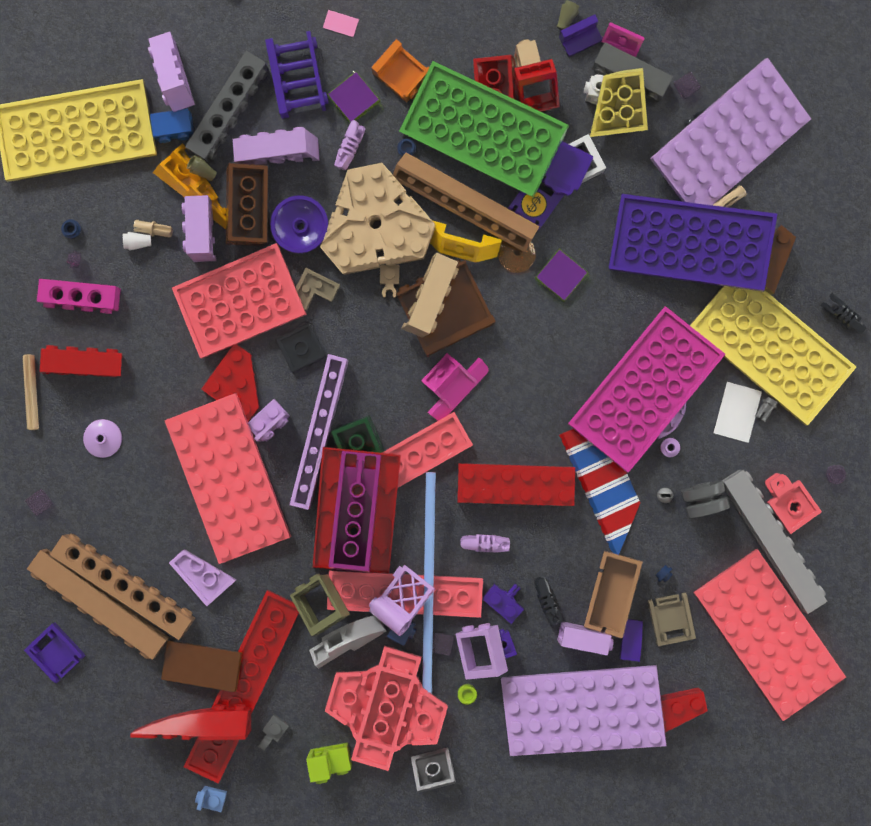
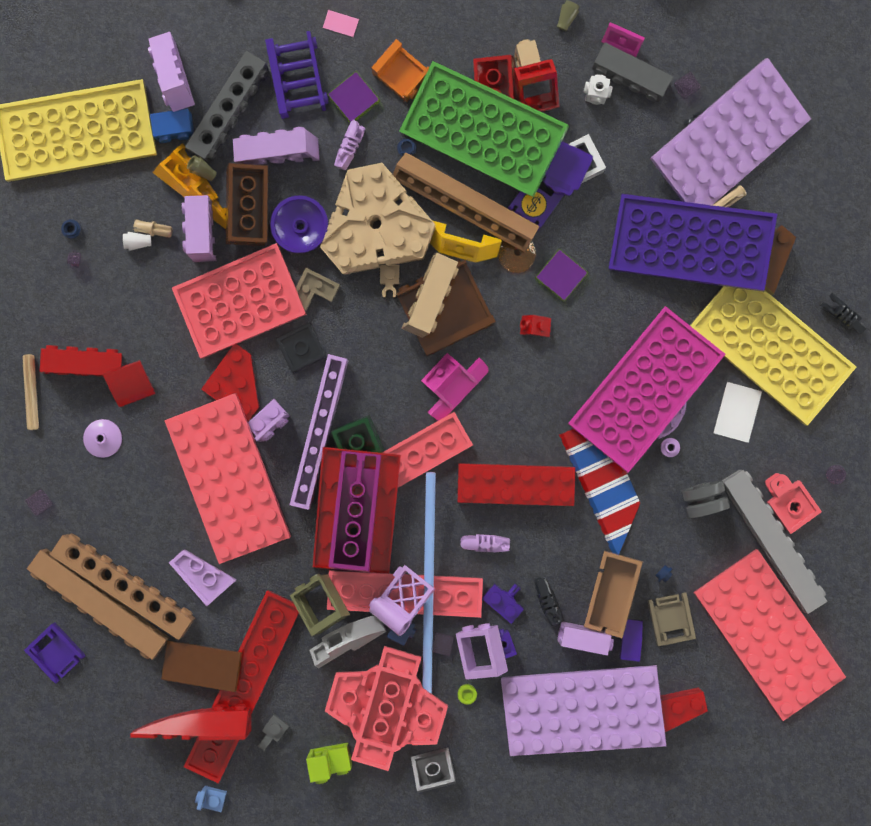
(49, 288): dark pink brick -> none
(129, 383): none -> red slope
(535, 325): none -> red bracket
(580, 36): dark purple panel -> none
(621, 104): light yellow wedge -> none
(665, 491): light grey hinge -> none
(767, 407): dark grey pin -> none

